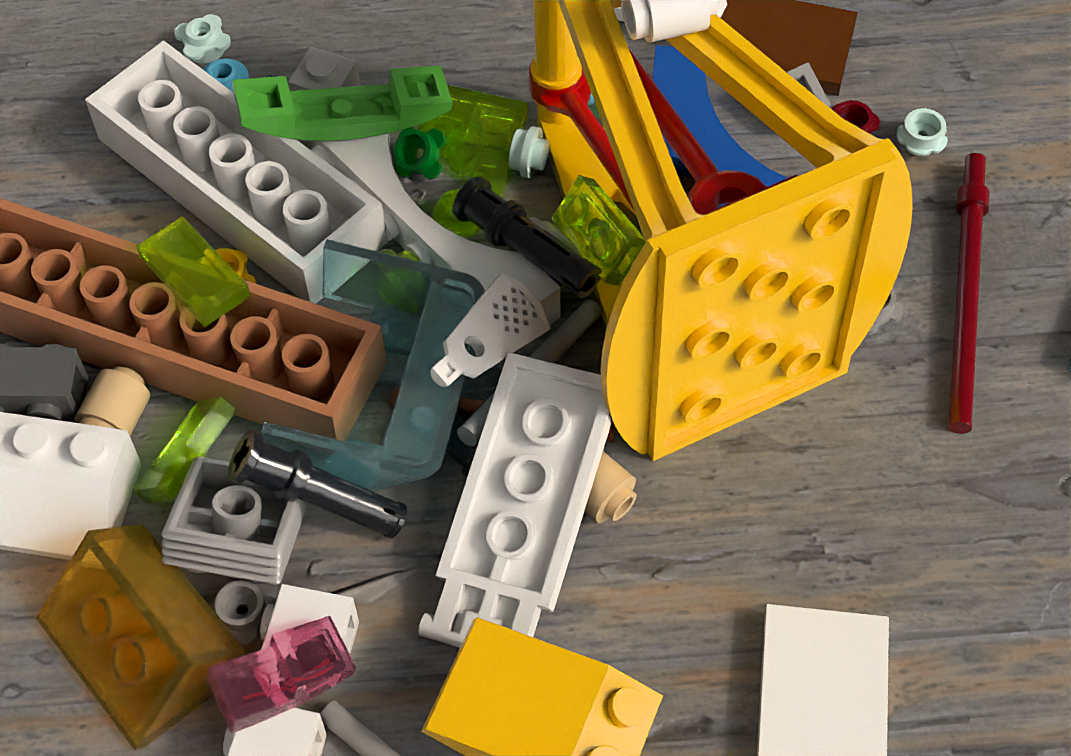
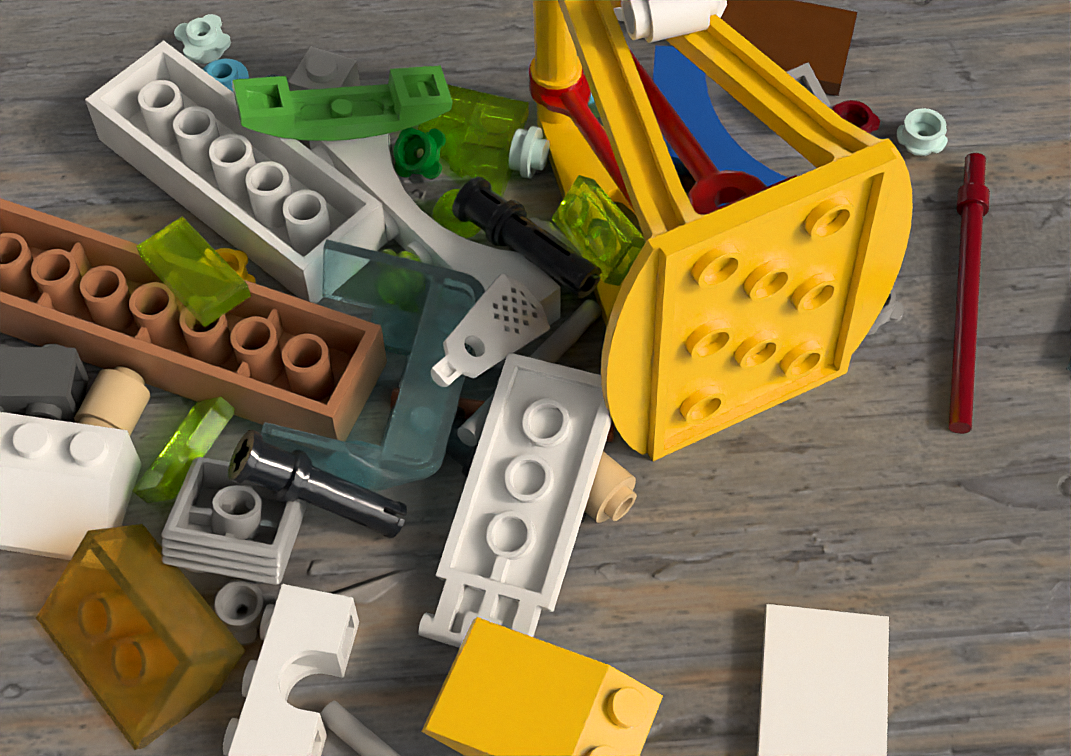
(278, 678): clear pink slope -> none

